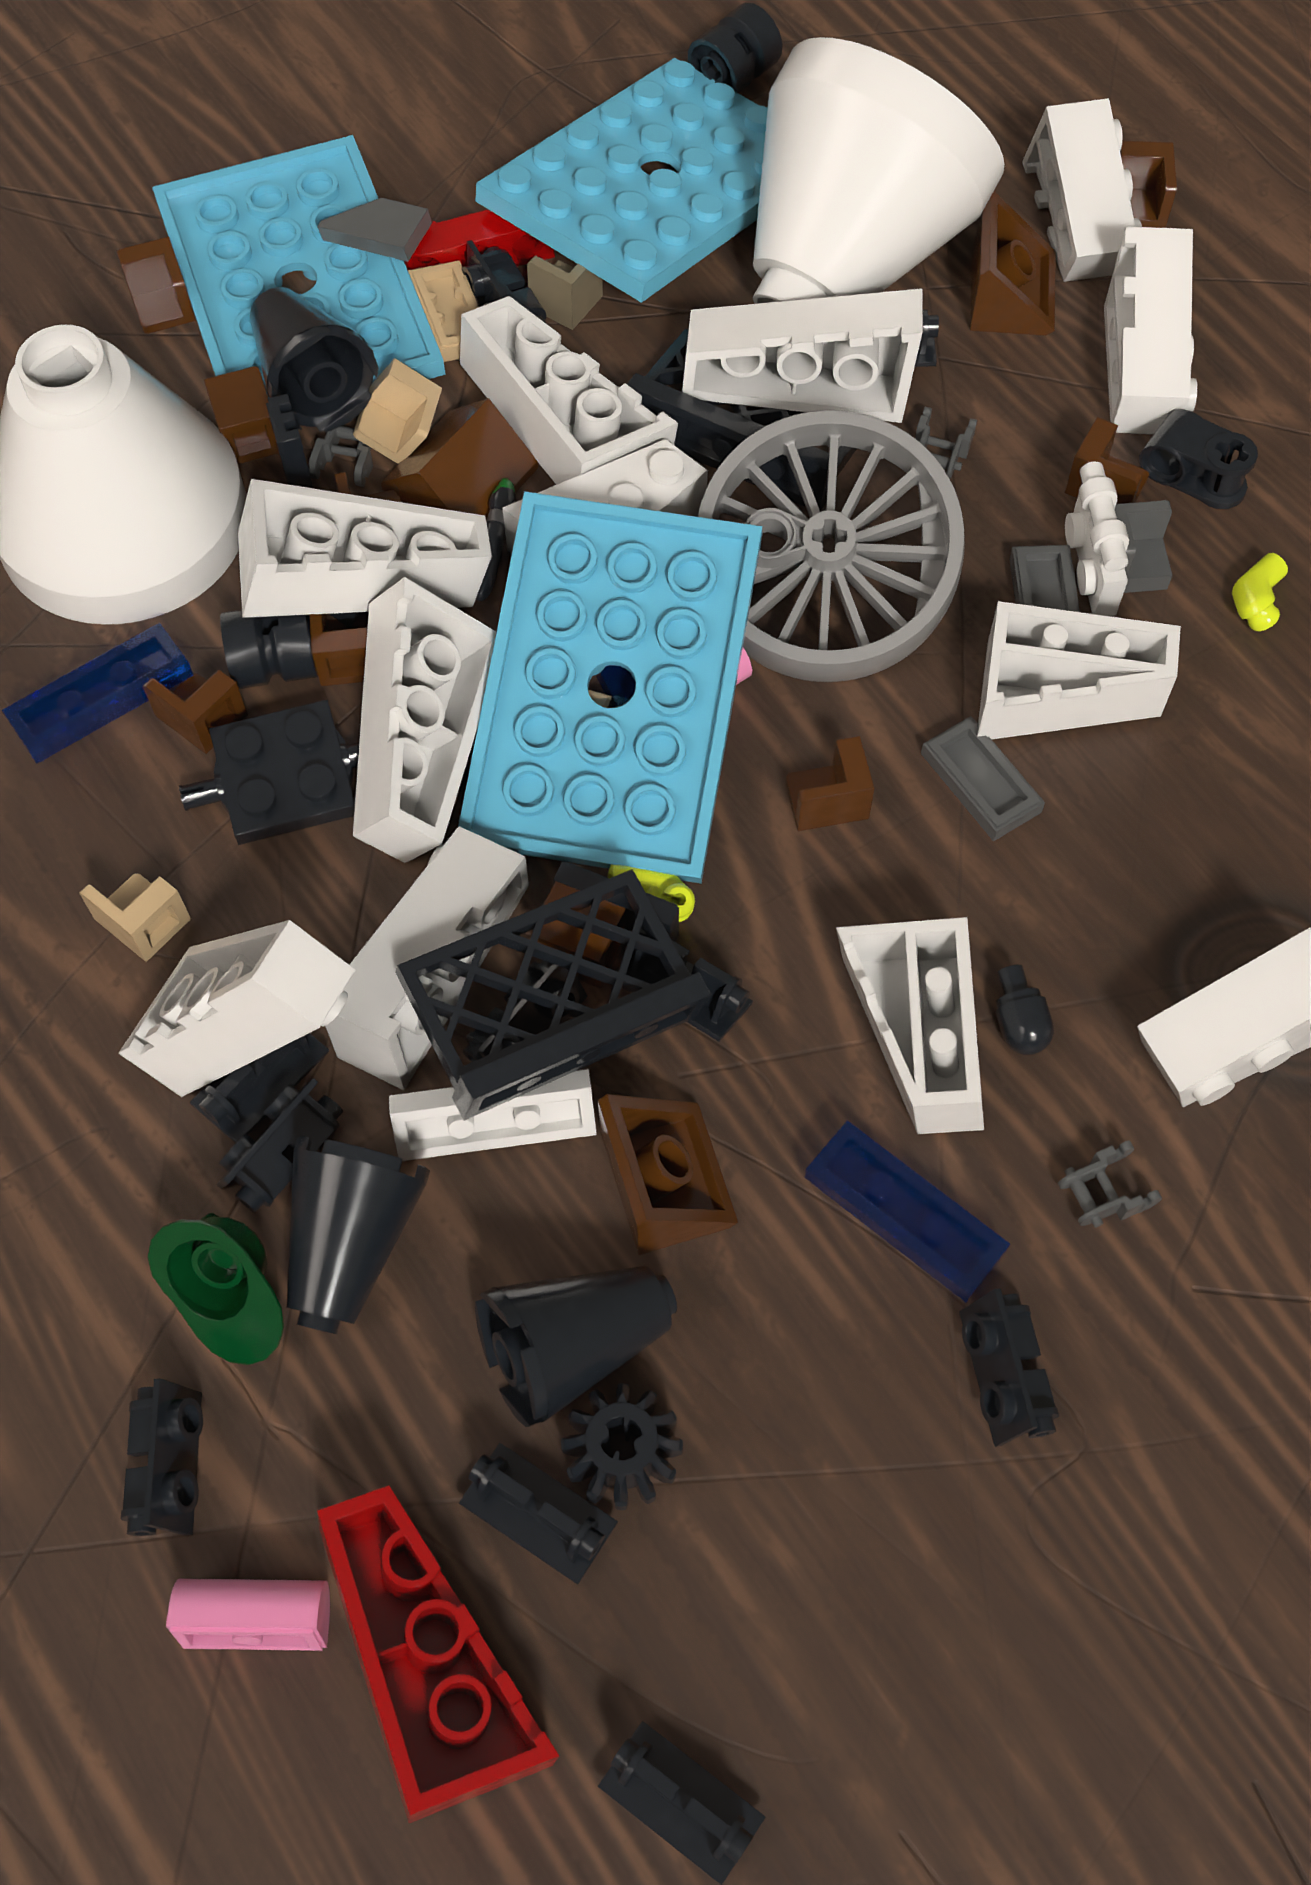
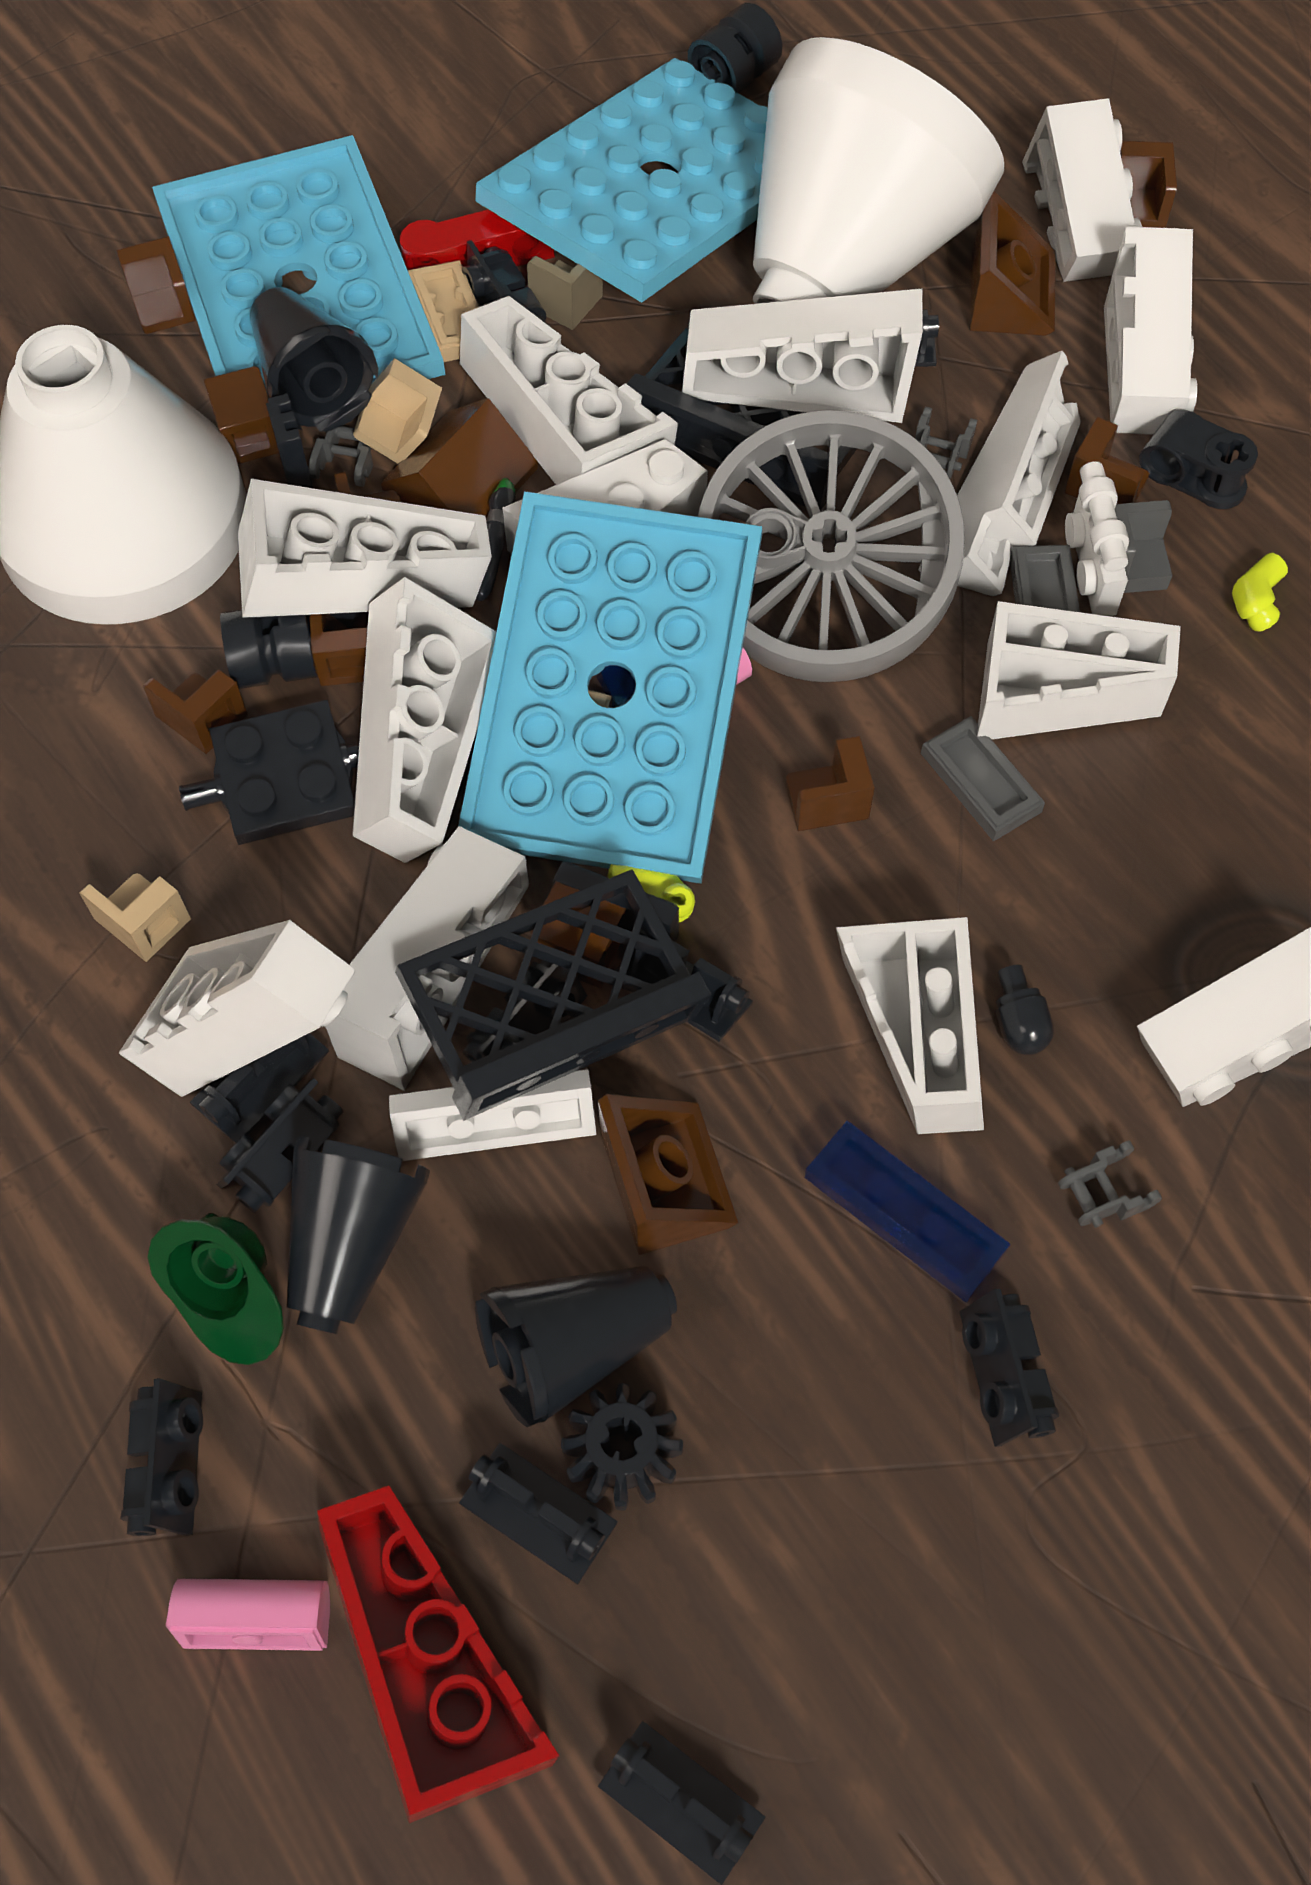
(96, 693): clear blue plate -> none
(379, 228): dark grey tile -> none
(1016, 474): none -> white wedge

